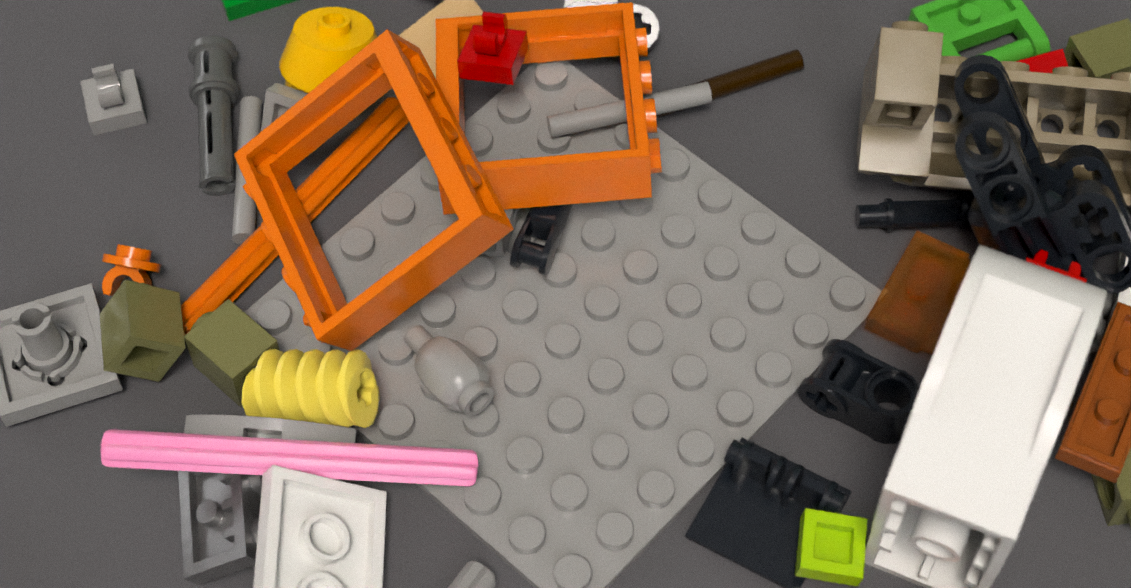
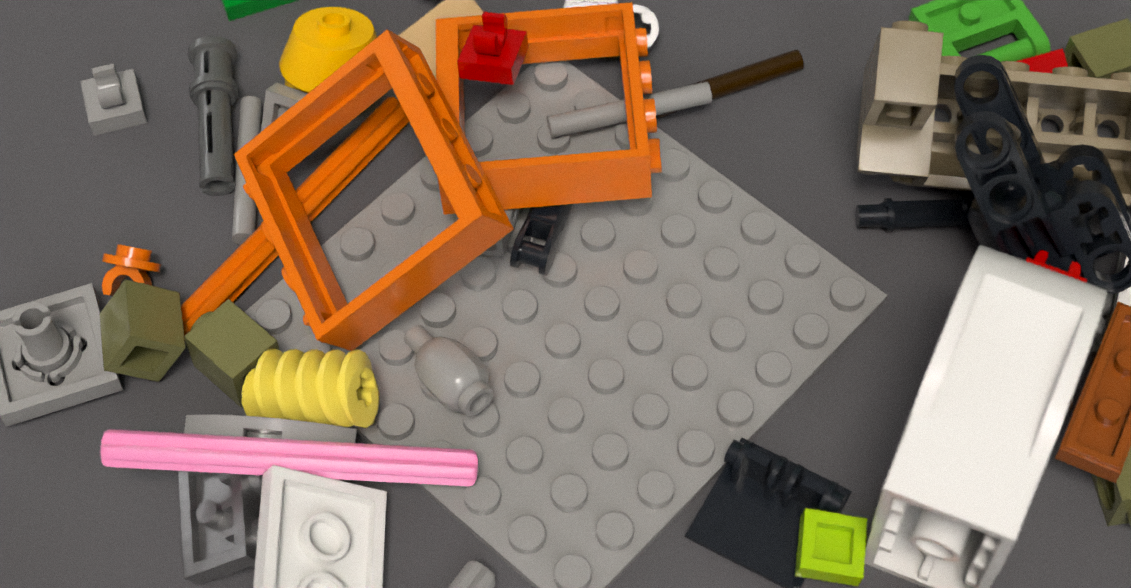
(857, 389): black piece -> none
(919, 294): clear orange plate -> none

